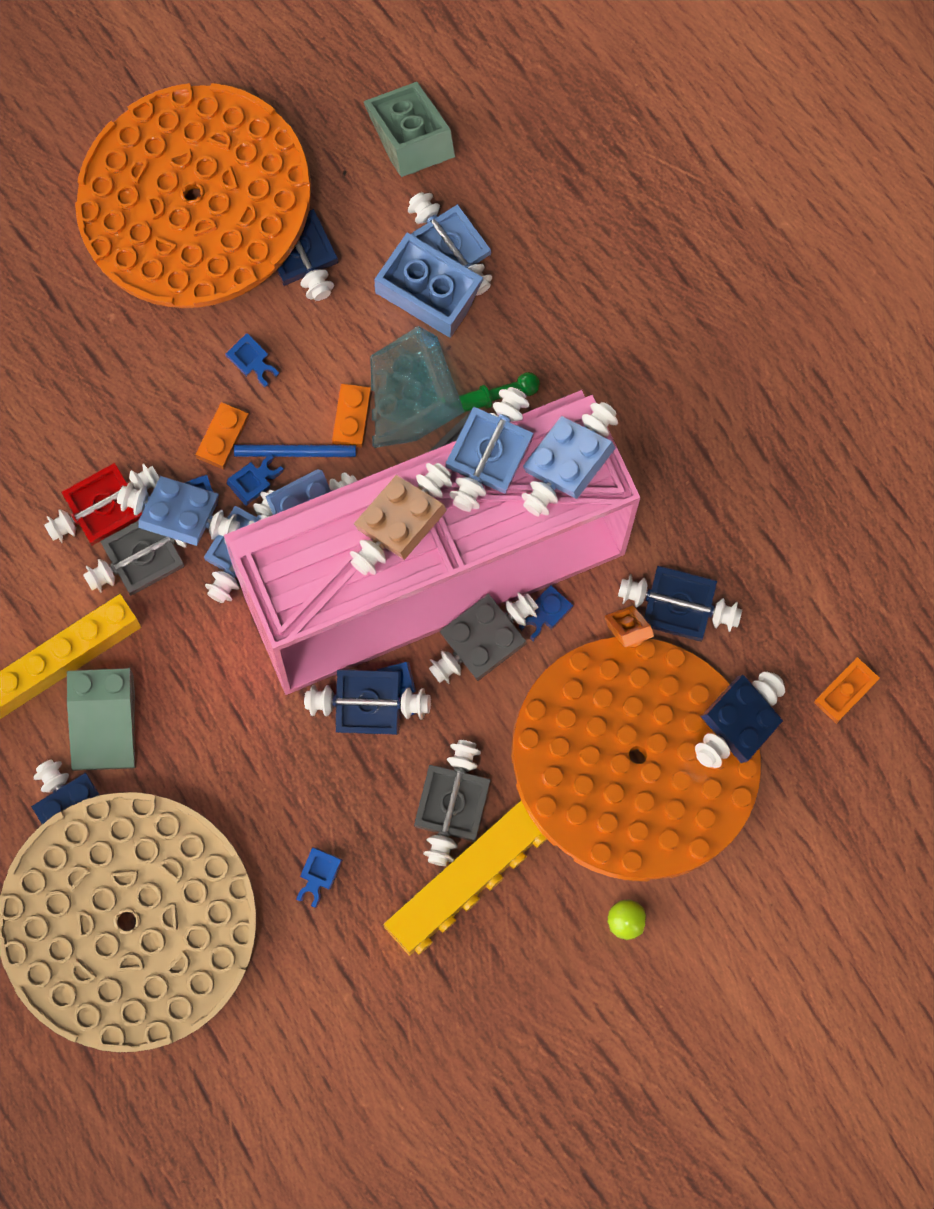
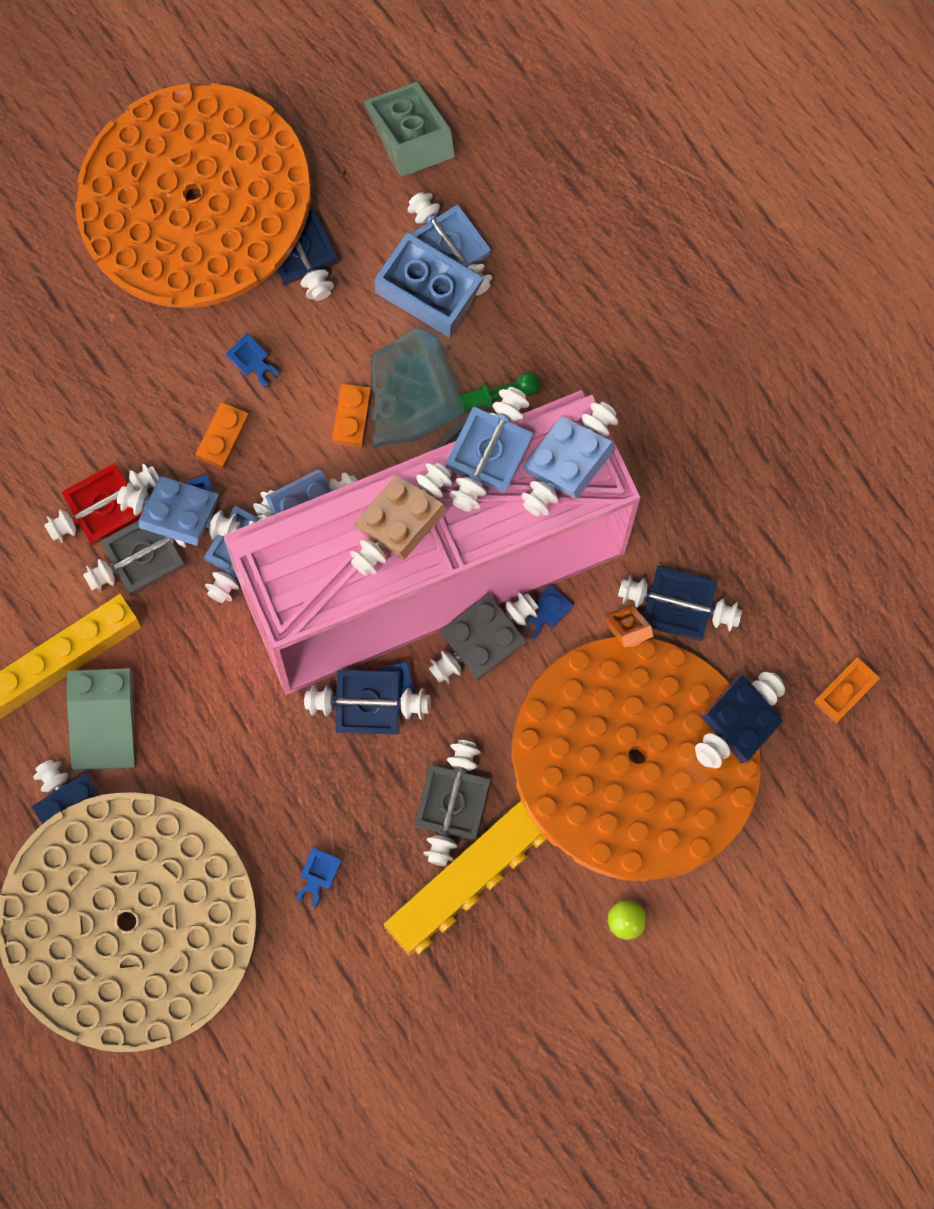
(252, 481): blue plate -> none
(295, 450): blue bar -> none

